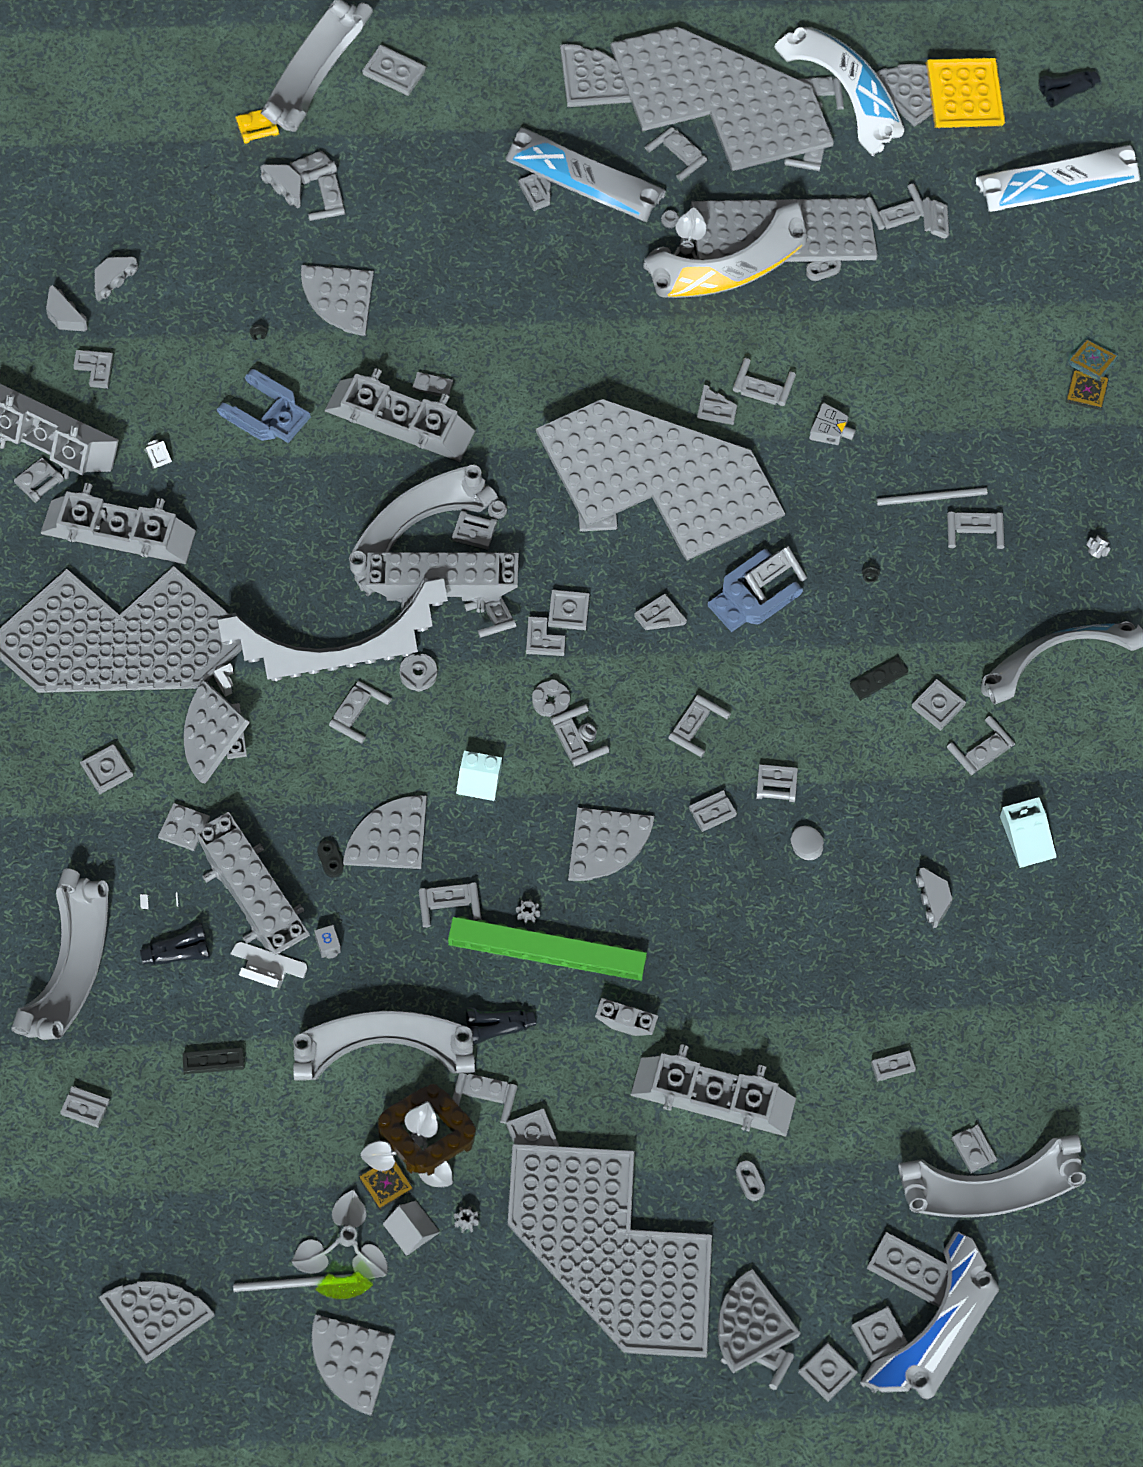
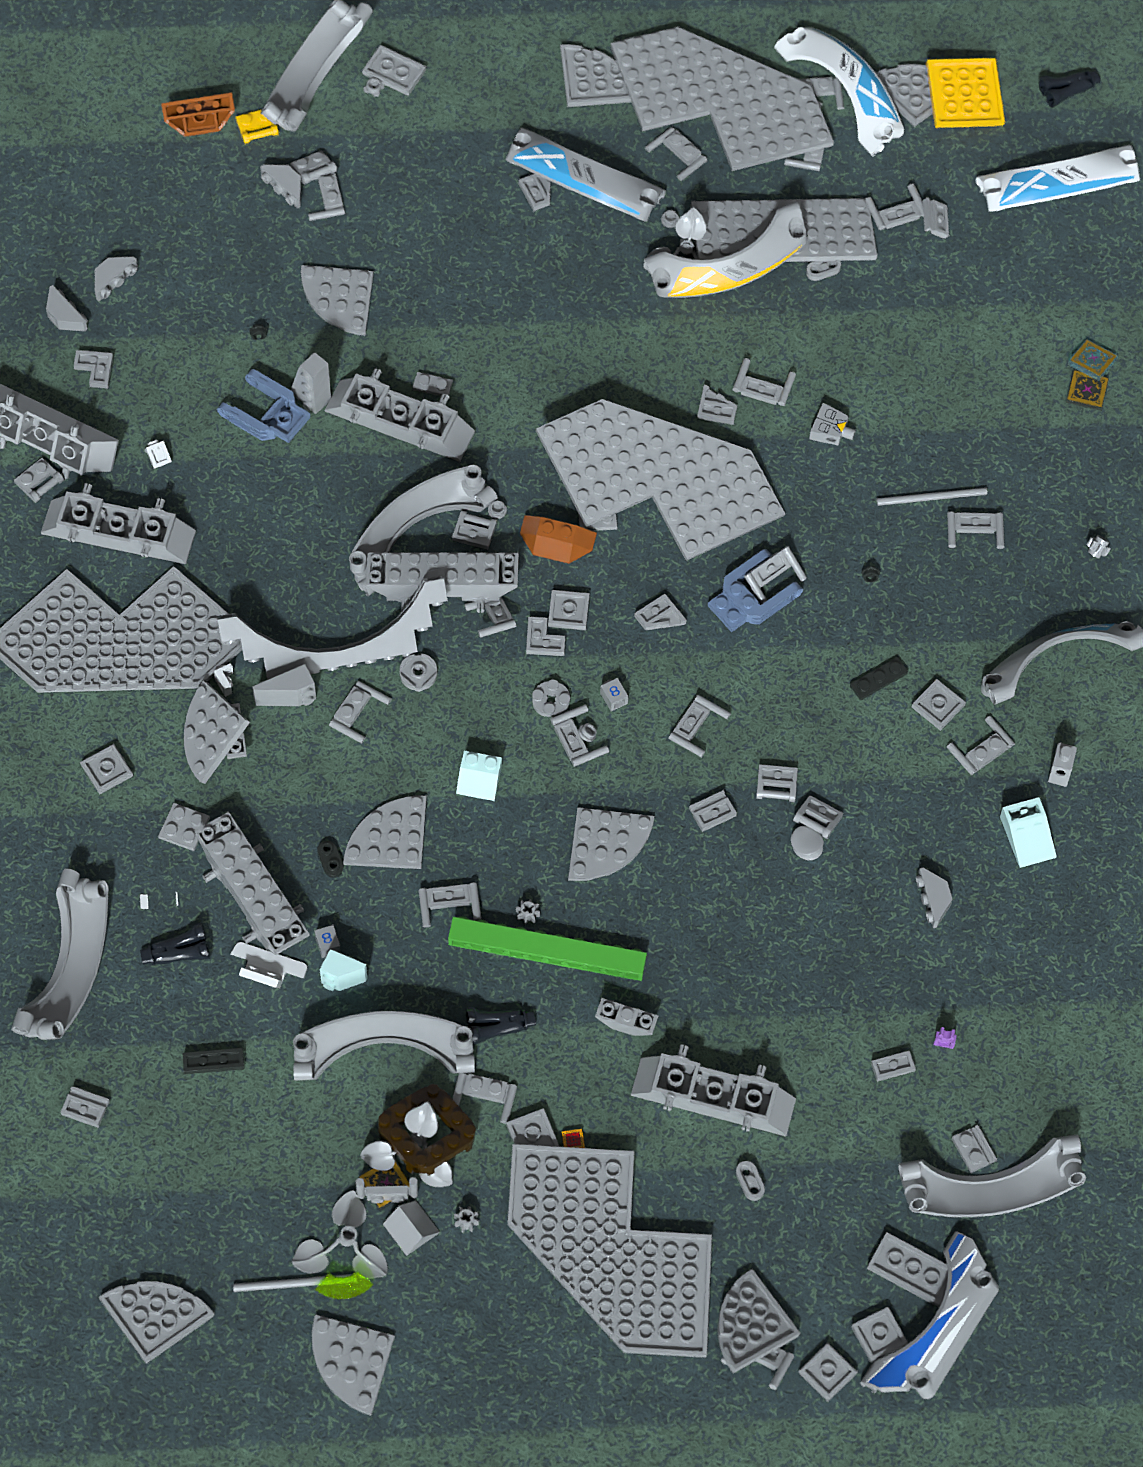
(199, 114): none -> dark orange wedge
(287, 689): none -> light grey slope
(312, 384): none -> light grey wedge
(341, 971): none -> light aqua slope
(374, 83): none -> light grey plate
(396, 1194): none -> light grey plate
(556, 539): none -> dark orange wedge
(573, 1138): none -> tile
(613, 694): none -> light grey brick
(820, 812): none -> light grey plate
(945, 1038): none -> medium lavender plate
(1063, 761): none -> light grey torso

